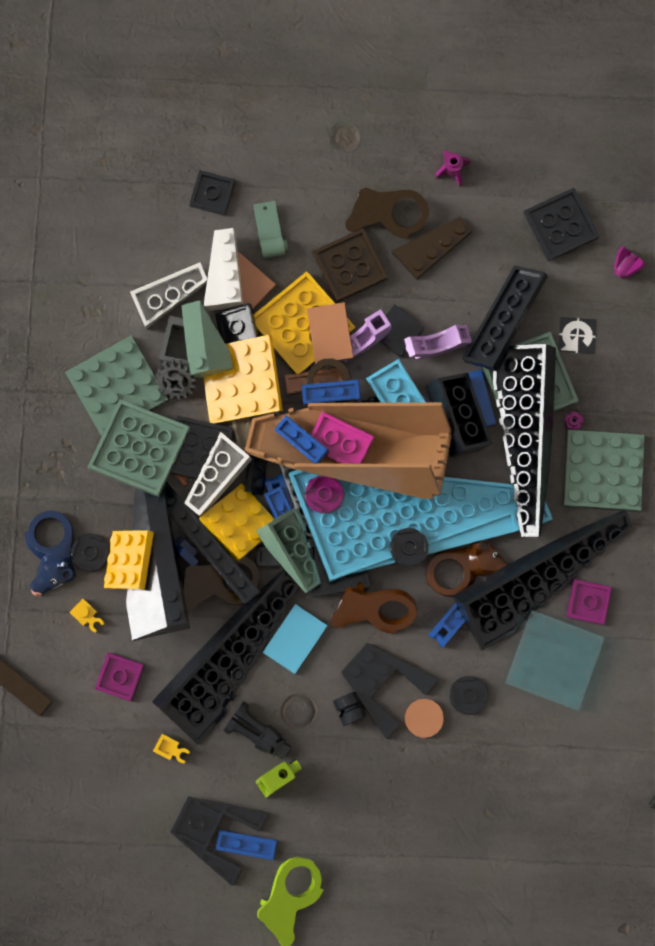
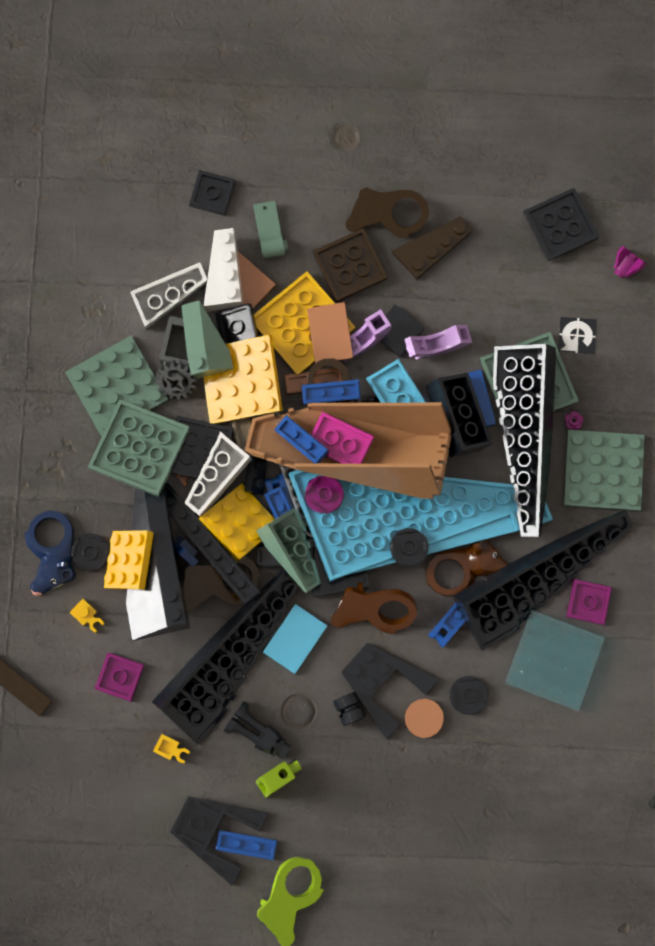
(452, 166): magenta brick -> none
(504, 317): black plate -> none

